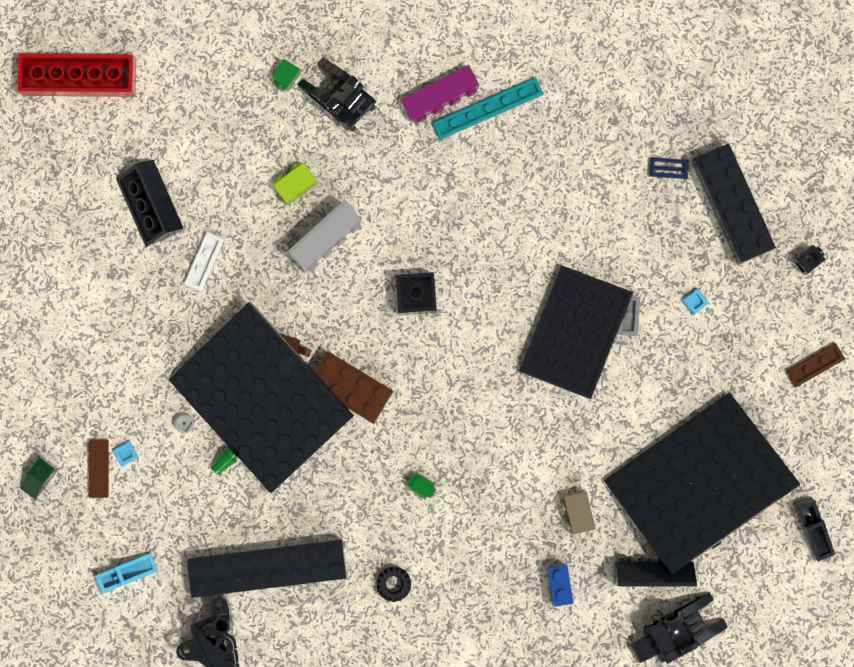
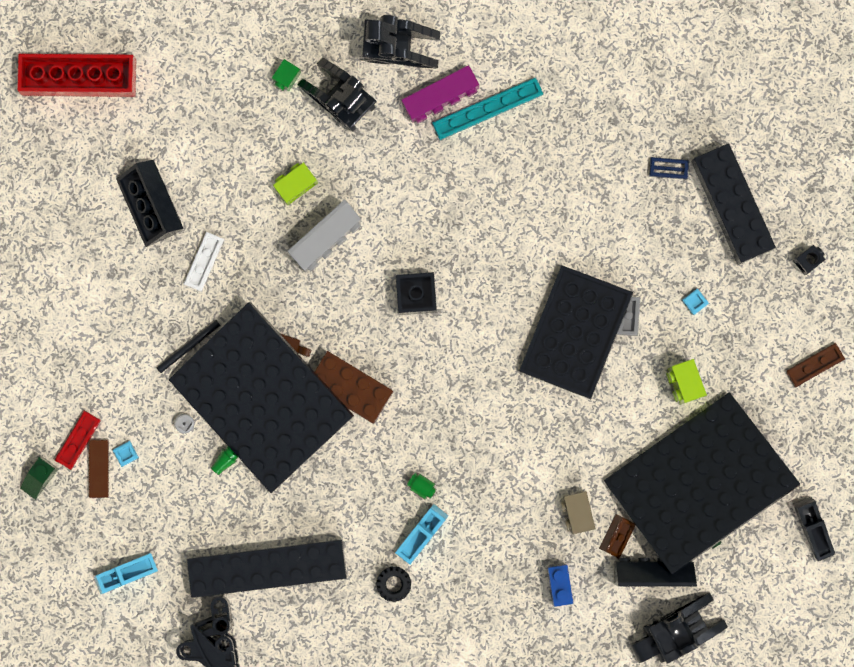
(77, 440): none -> red tile
(188, 346): none -> black bar
(390, 42): none -> black piece
(421, 534): none -> medium azure slope
(617, 536): none -> reddish brown slope
(686, 382): none -> lime brick

